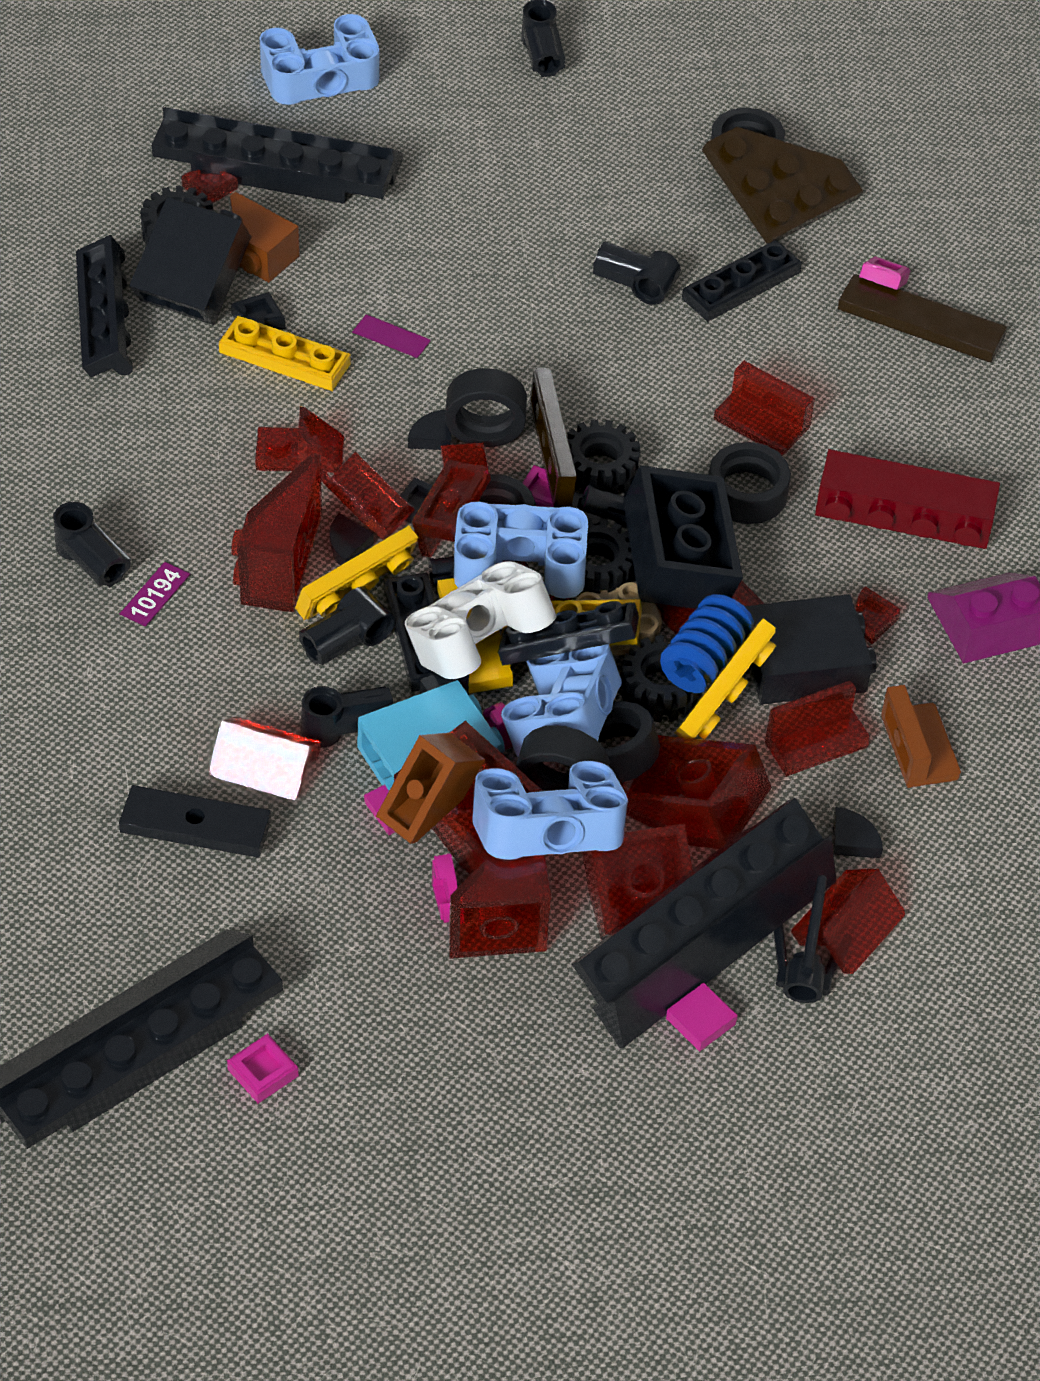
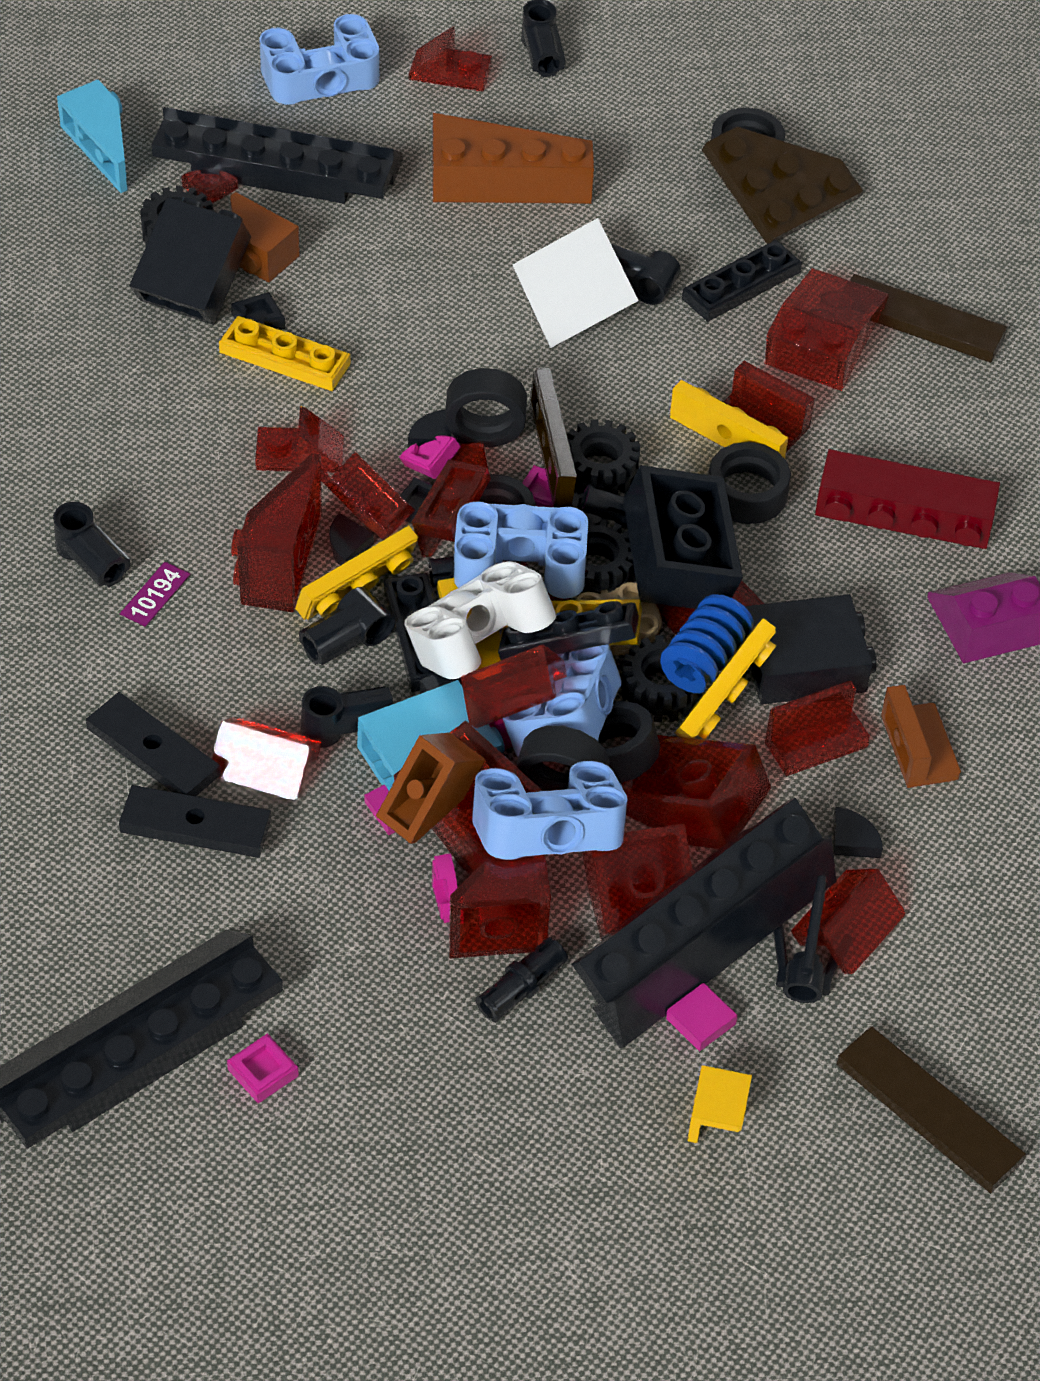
(93, 122): none -> medium azure slope
(103, 308): black hinge -> none
(153, 746): none -> black tile
(391, 336): magenta sticker -> none
(431, 456): none -> dark pink tile
(443, 65): none -> clear red slope
(508, 164): none -> dark orange wedge
(511, 685): none -> clear red panel
(521, 979): none -> black pin
(574, 283): none -> white sticker
(719, 421): none -> yellow tile
(719, 1101): none -> yellow panel
(823, 328): none -> clear red slope
(877, 613): clear red tile -> none
(885, 272): dark pink tile -> none
(931, 1109): none -> dark brown tile

